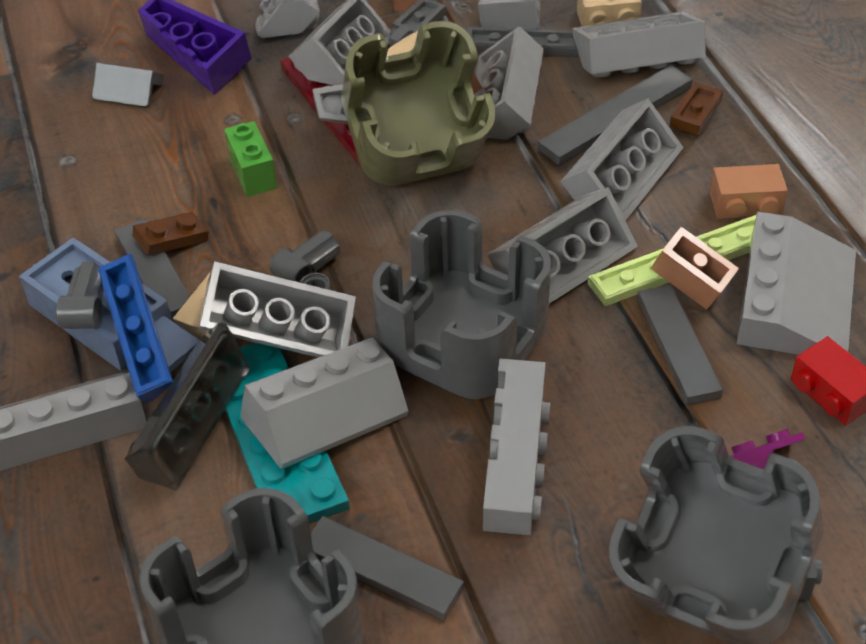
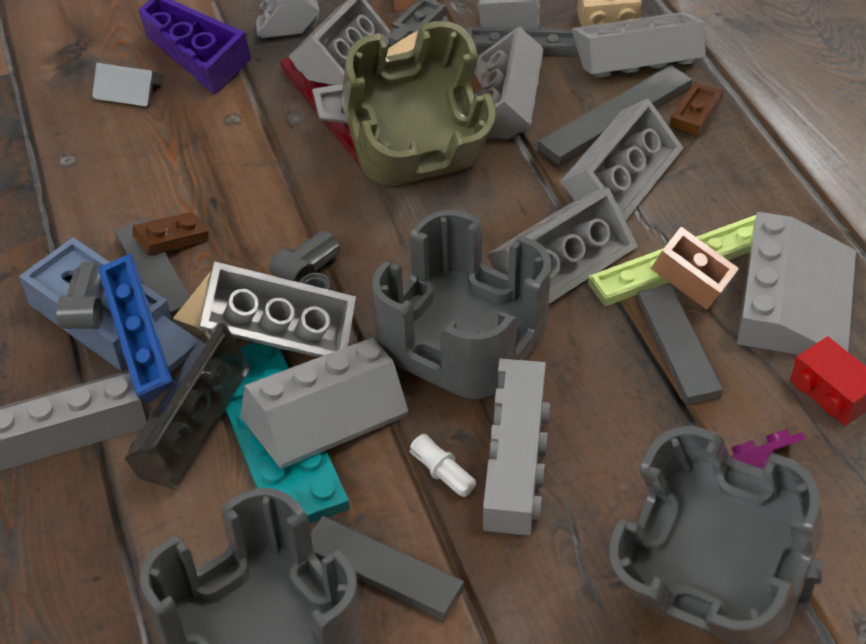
(250, 158): bright green brick -> none
(442, 465): none -> white axle
(748, 190): nougat brick -> none

